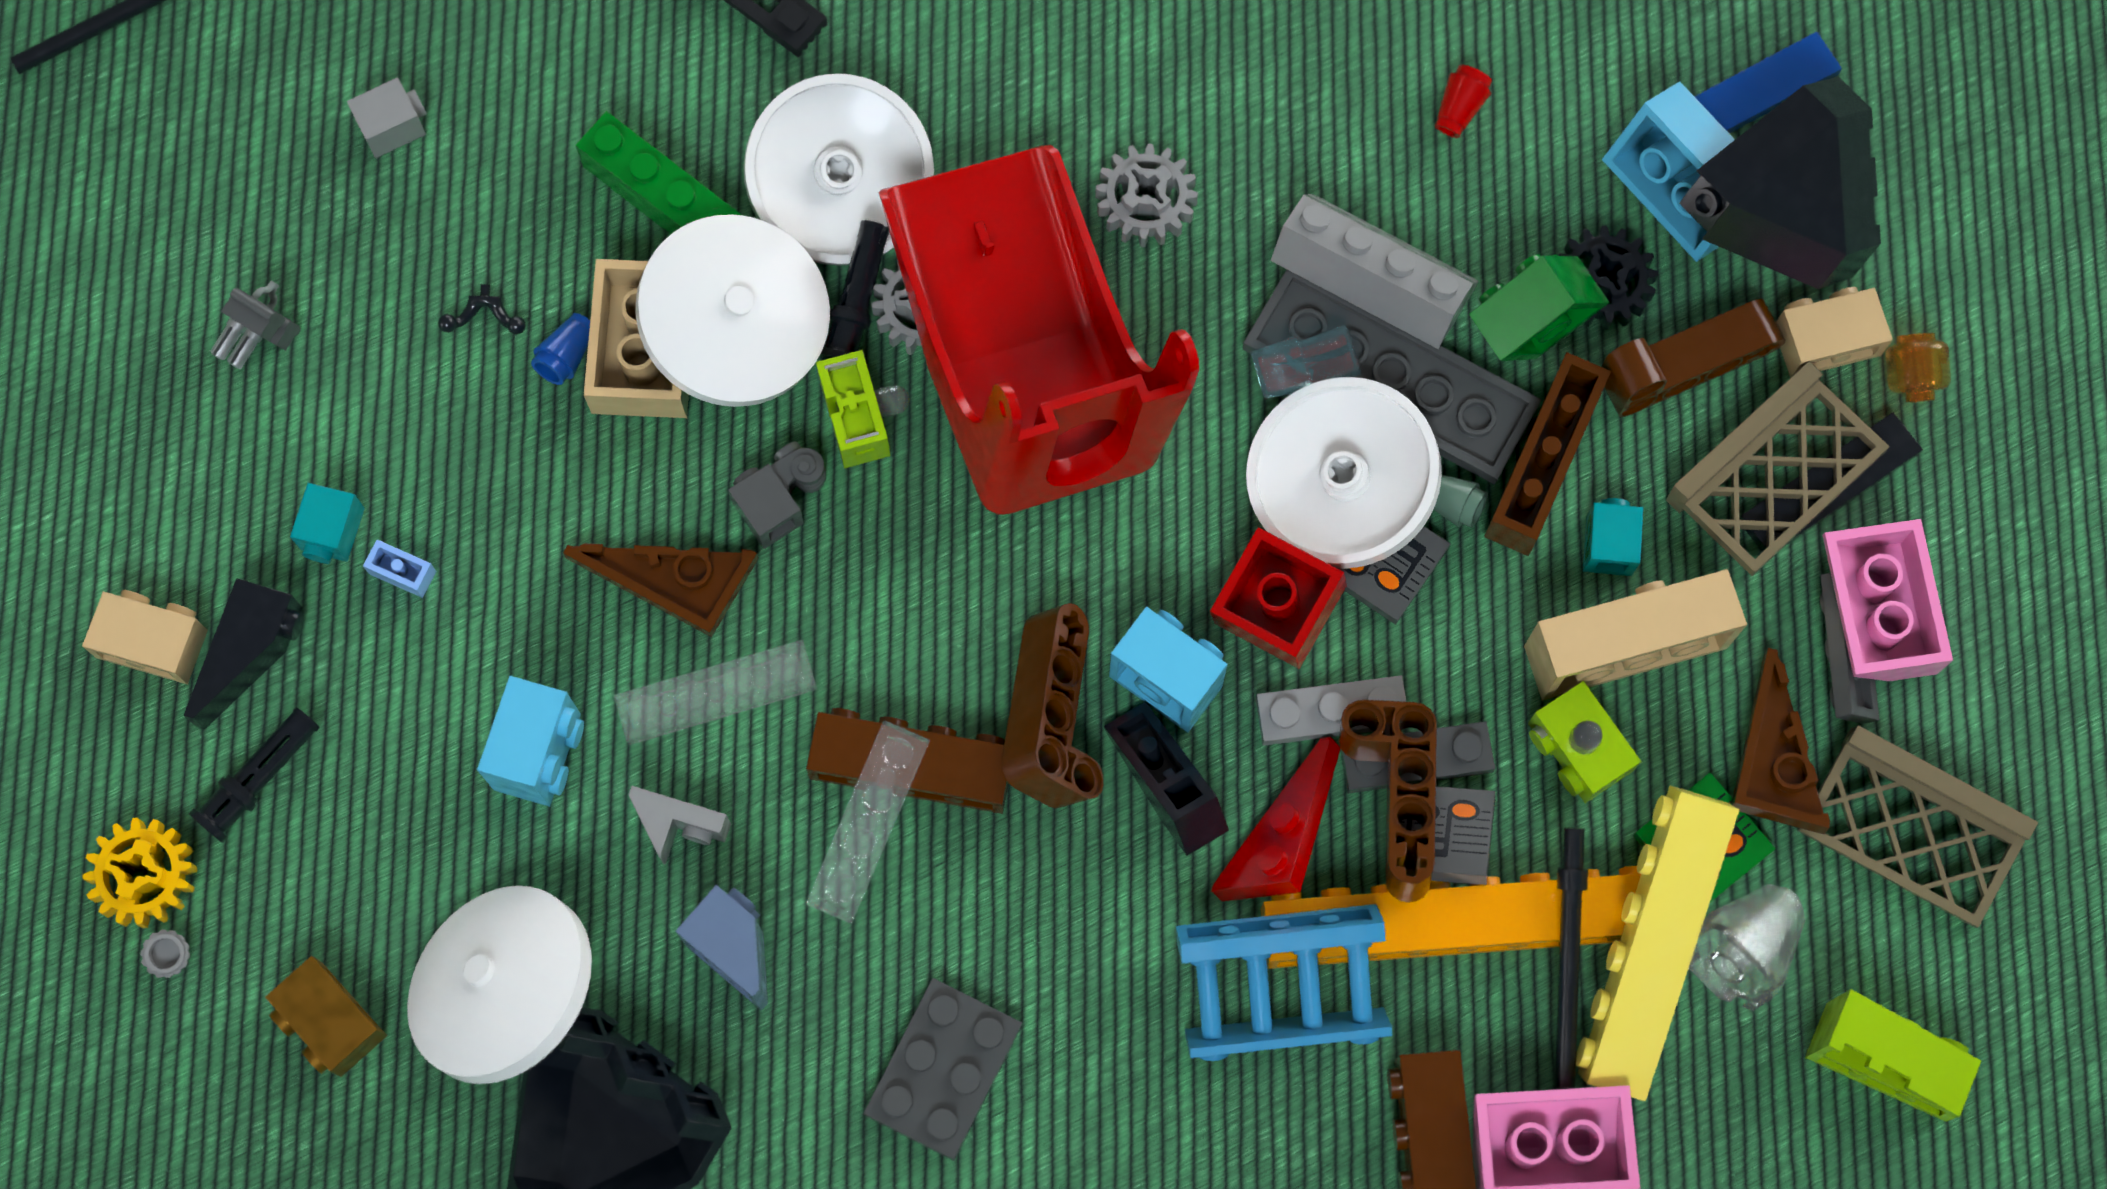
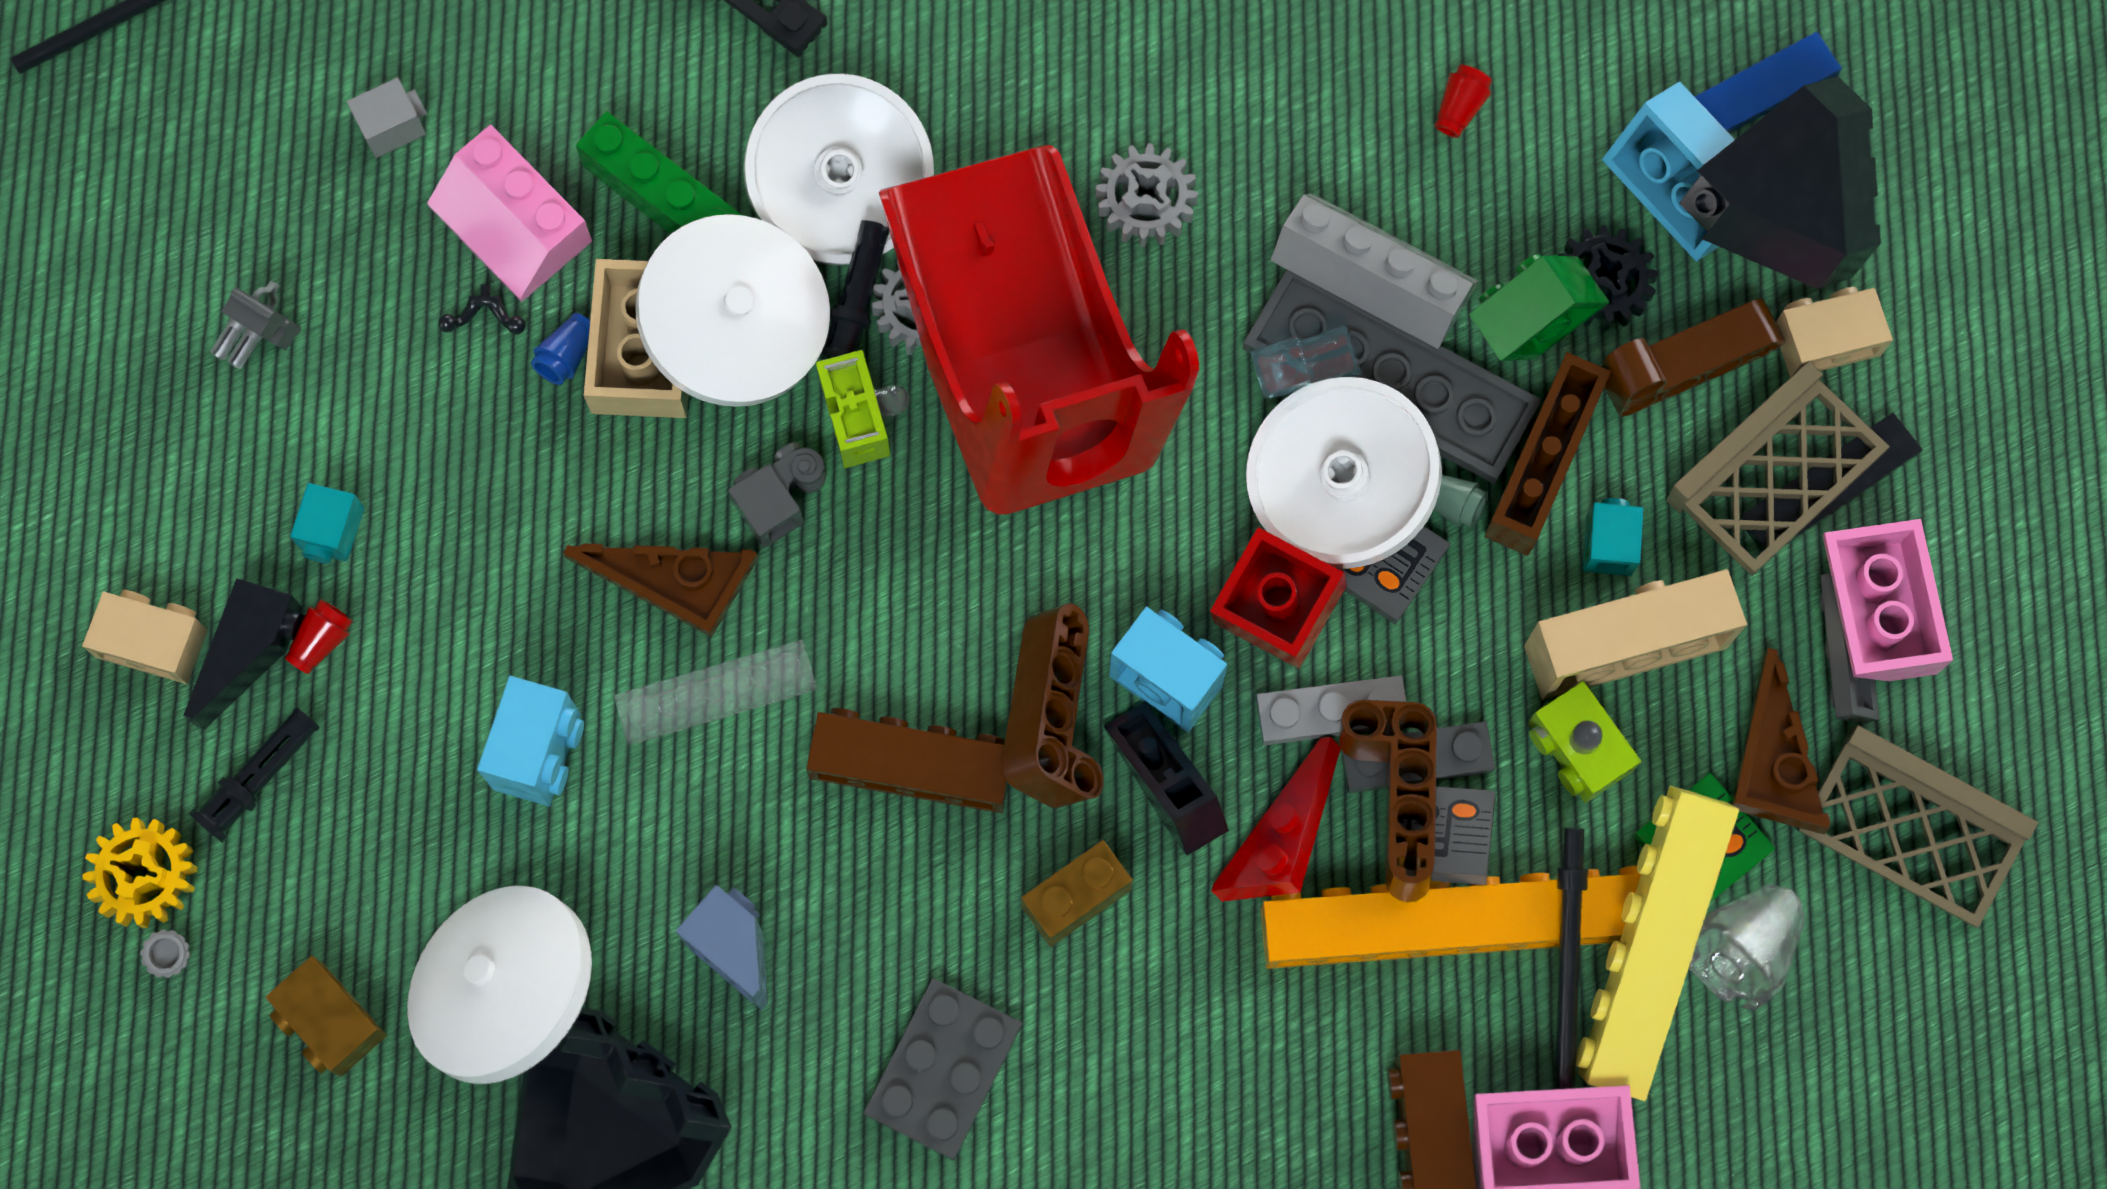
(318, 636): none -> red cone
(399, 568): light blue piece -> none
(508, 214): none -> bright pink slope
(664, 816): light grey slope -> none
(867, 821): clear plate -> none
(1076, 893): none -> pearl gold brick
(1255, 941): dark azure fence -> none
(1893, 1055): lime wedge -> none
(1918, 366): clear orange head -> none

